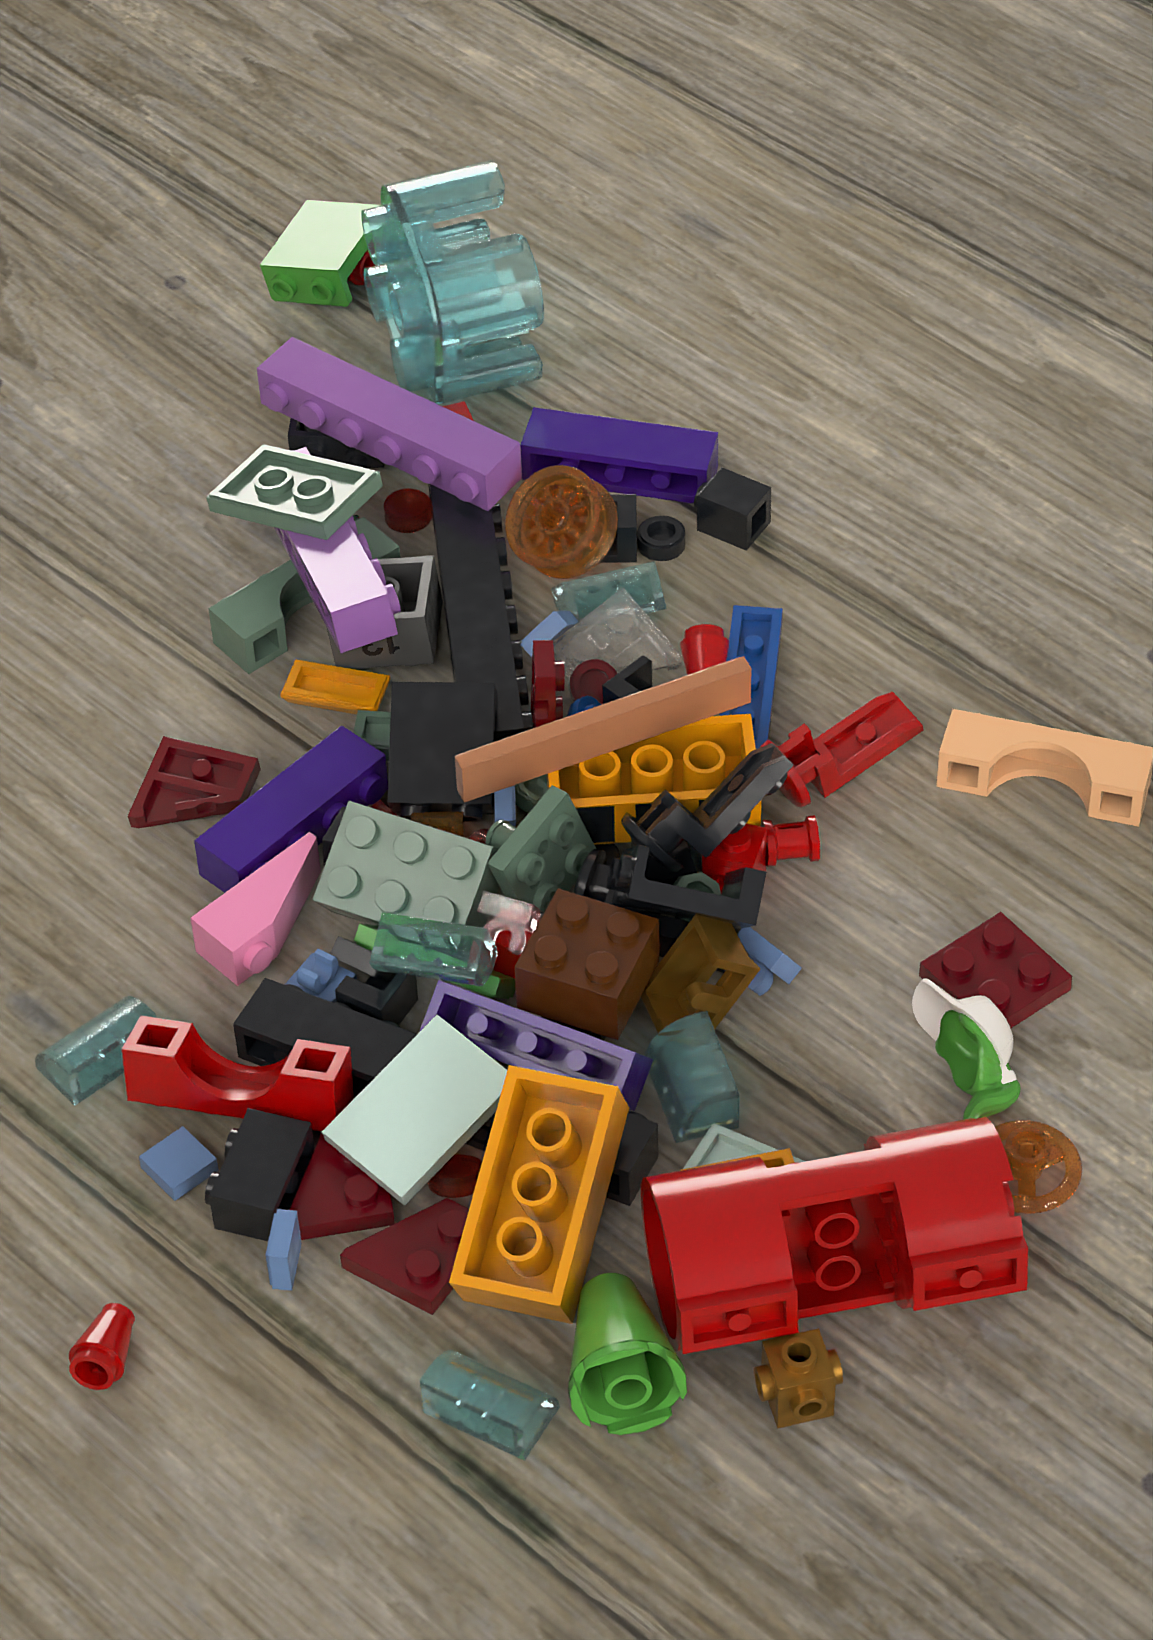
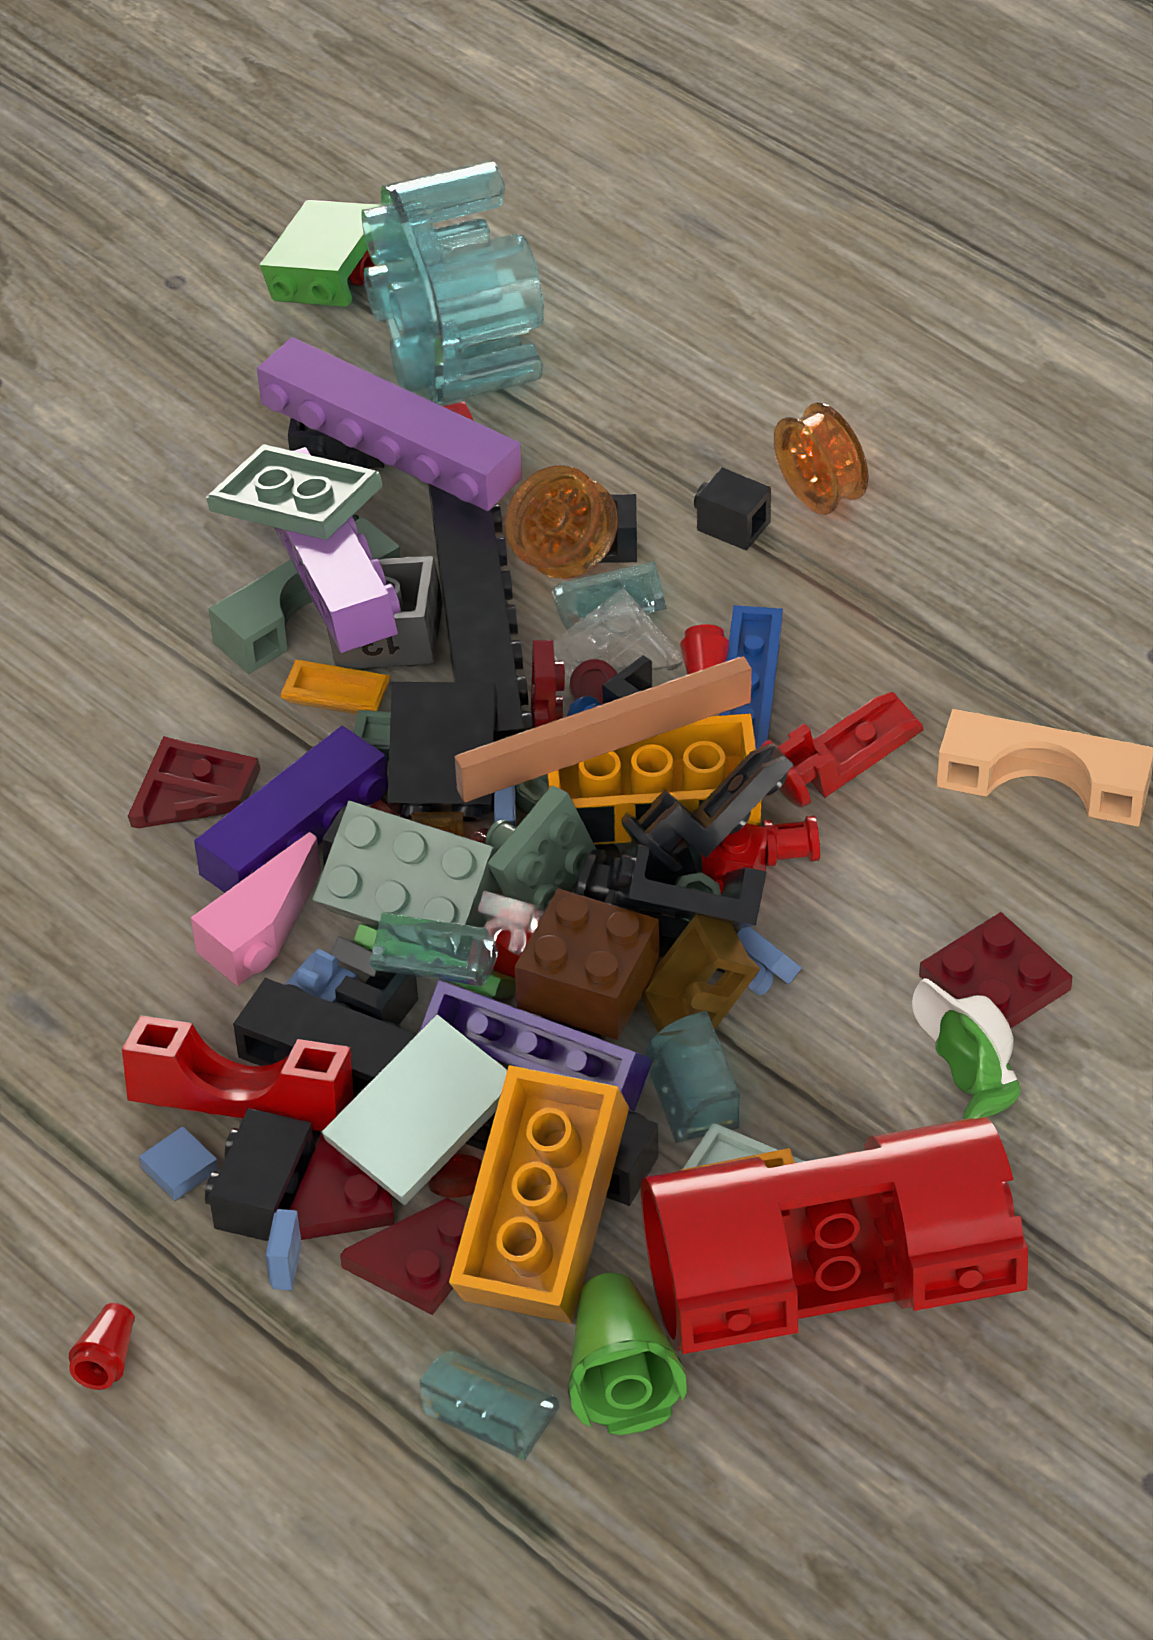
(92, 1052): clear light blue brick -> none
(407, 510): clear red tile -> none
(549, 629): medium blue tile -> none
(622, 453): dark purple brick -> none
(661, 538): black tile -> none
(798, 1377): pearl gold brick -> none
(821, 458): none -> clear orange wheel
(1031, 1149): clear orange piece -> none

